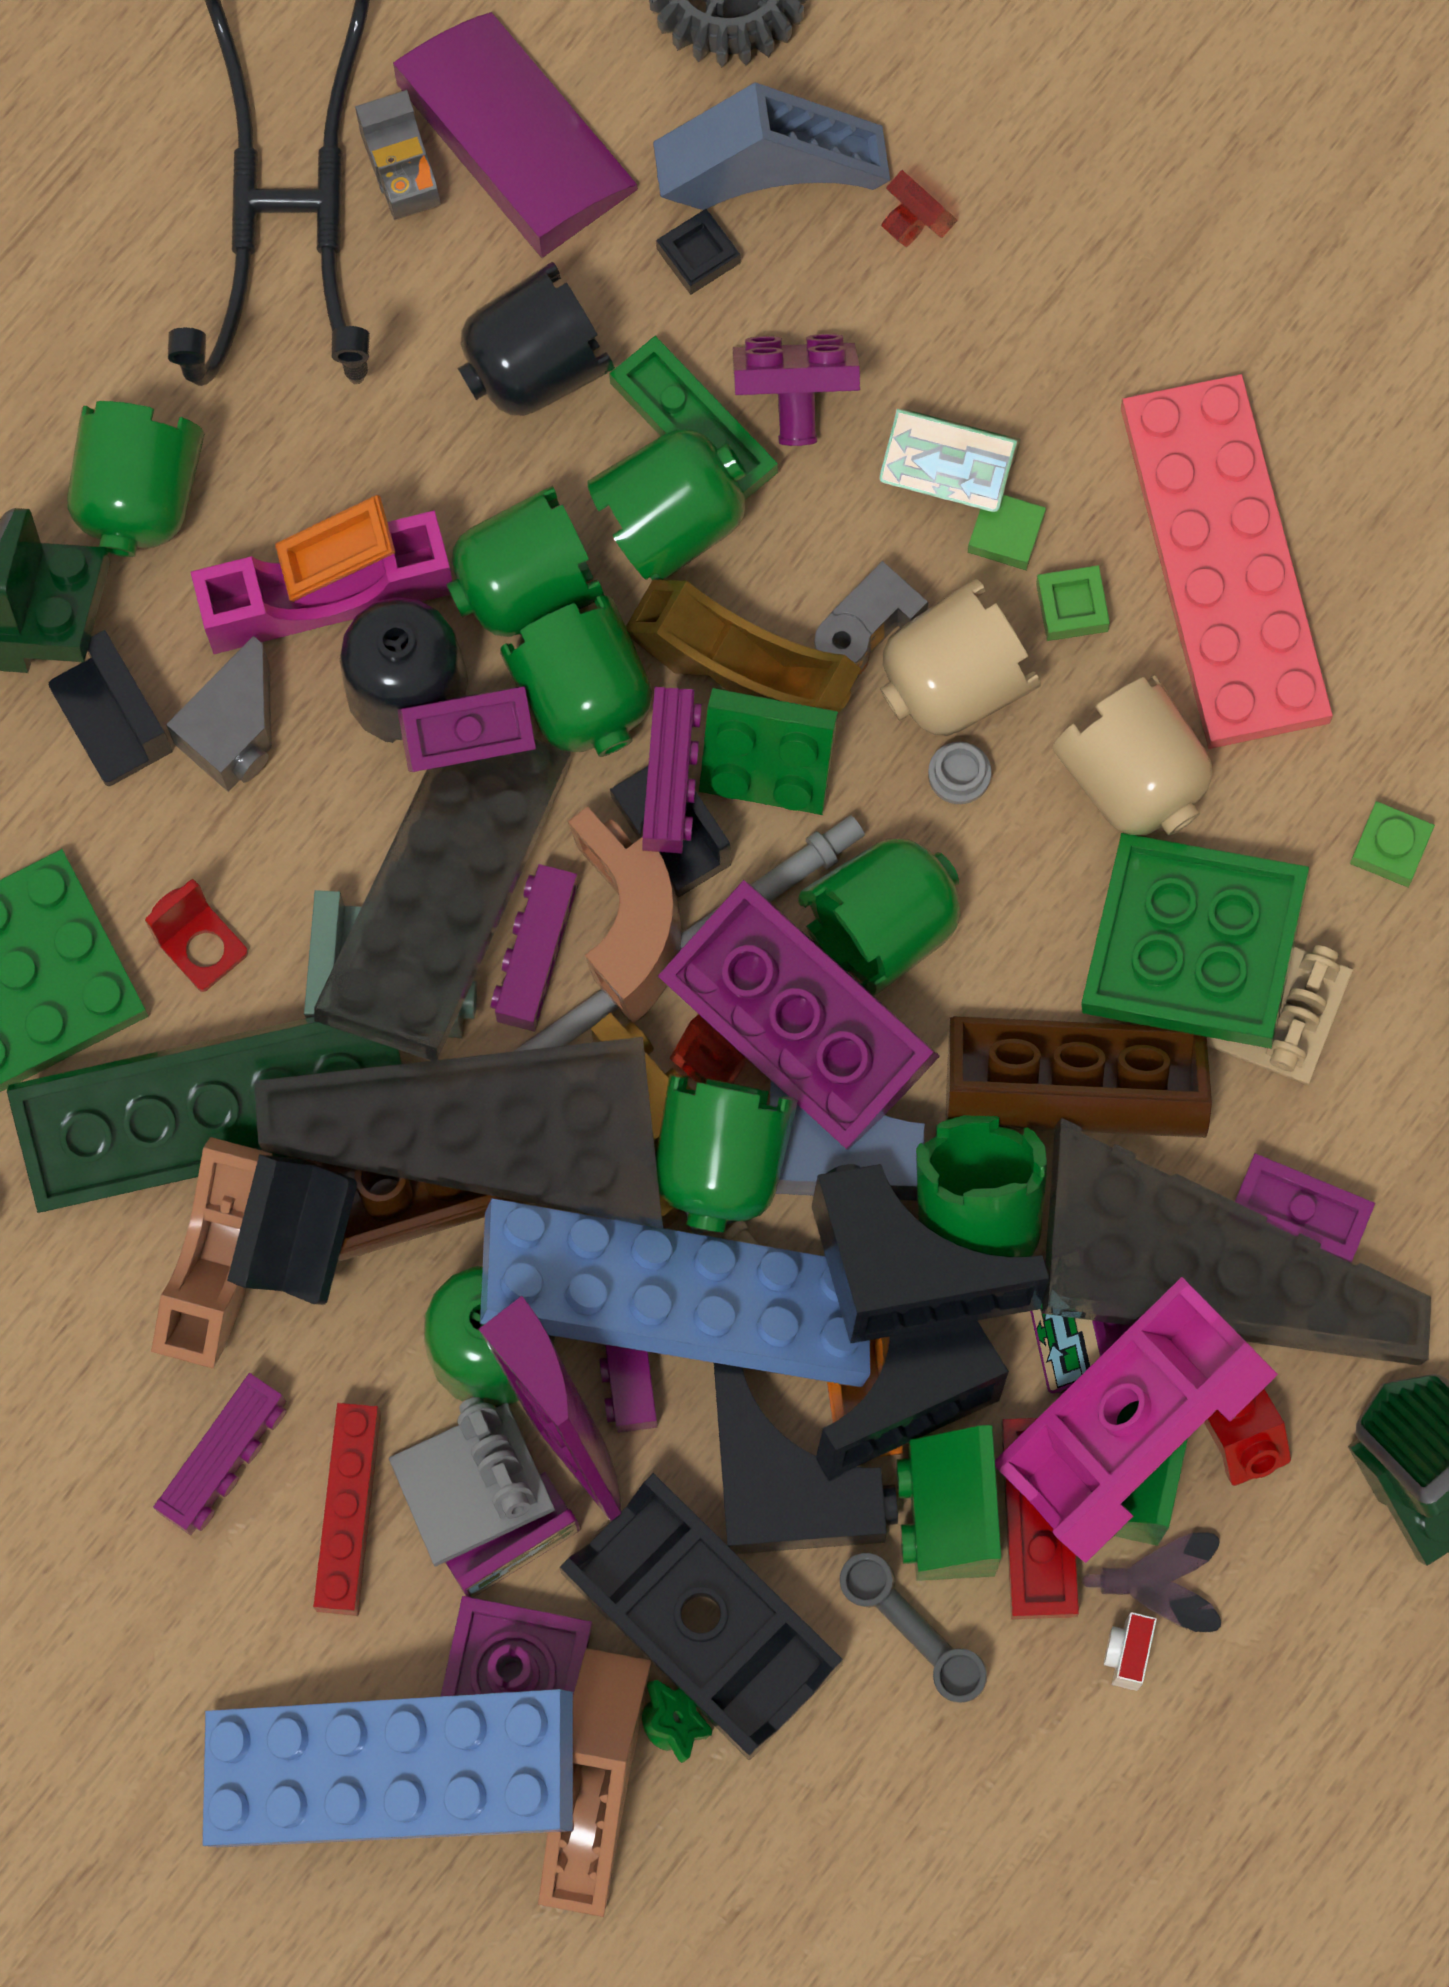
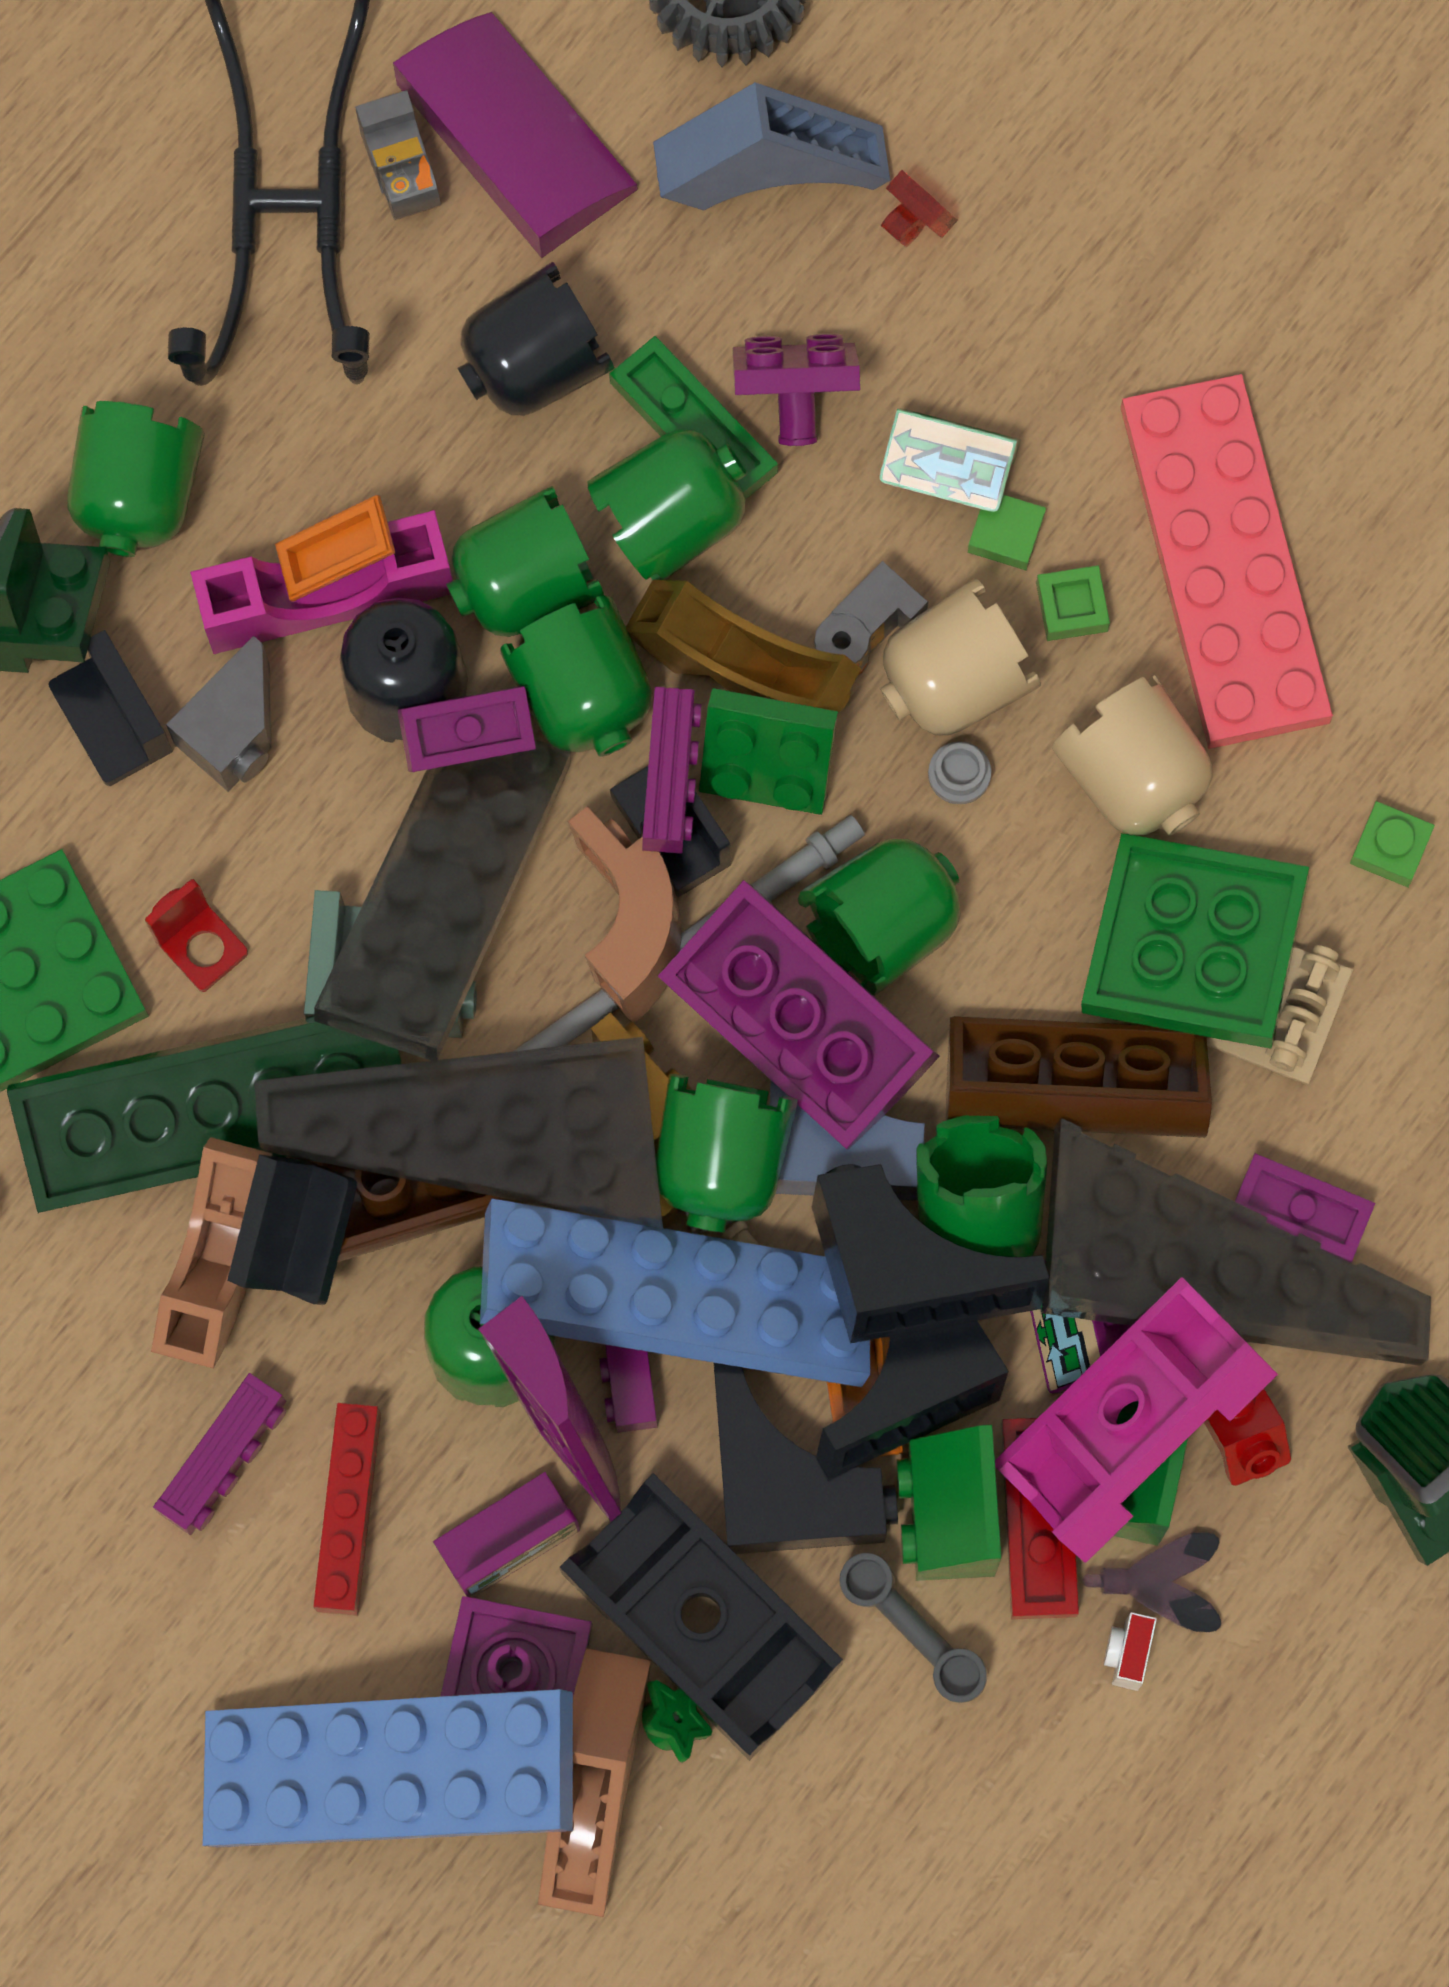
(471, 1481): light grey hinge -> none
(536, 947): magenta piece -> none
(698, 251): black tile -> none
(707, 1054): clear red tile -> none

